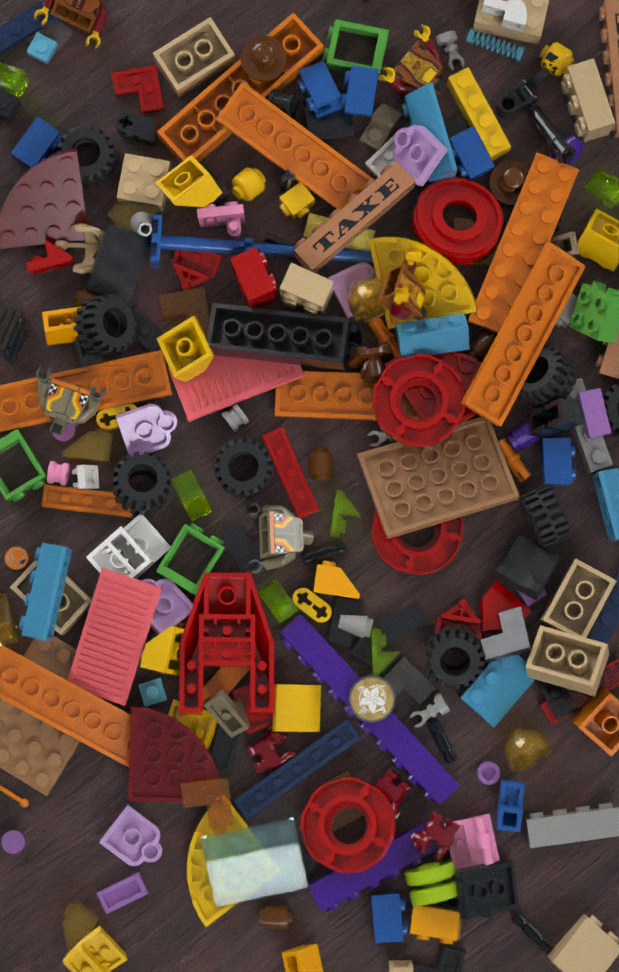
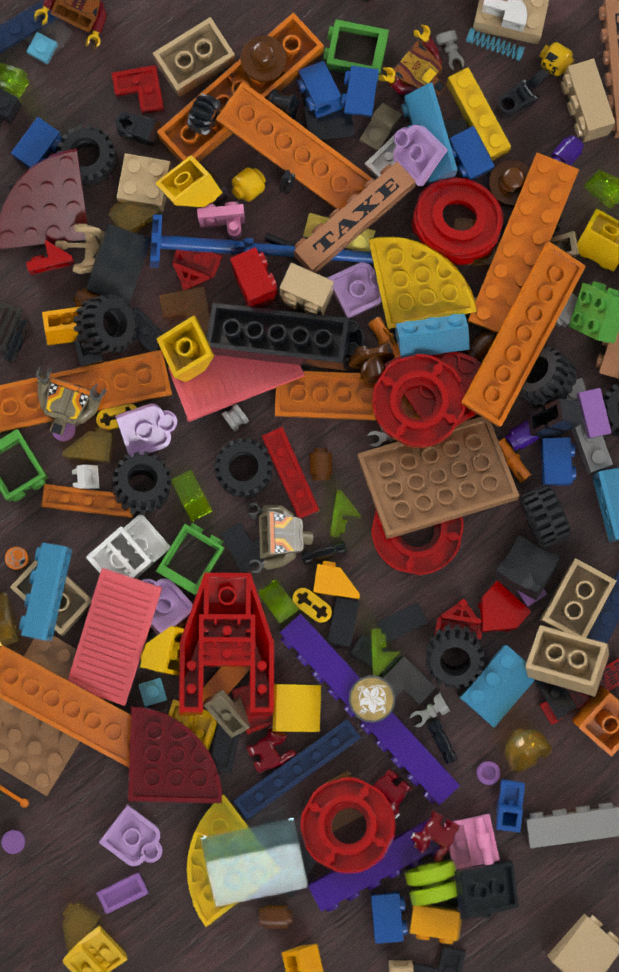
(58, 473): bright pink wheel -> none
(140, 219): light grey cone -> none
(203, 114): none -> black gear
(213, 794): clear orange tile -> none
(296, 201): yellow brick -> none
(356, 625): light grey cone -> none
(364, 299): clear yellow cylinder -> none
(403, 291): torso -> none
(513, 639): tile -> none
(531, 931): black axle -> none
(555, 140): black pin -> none

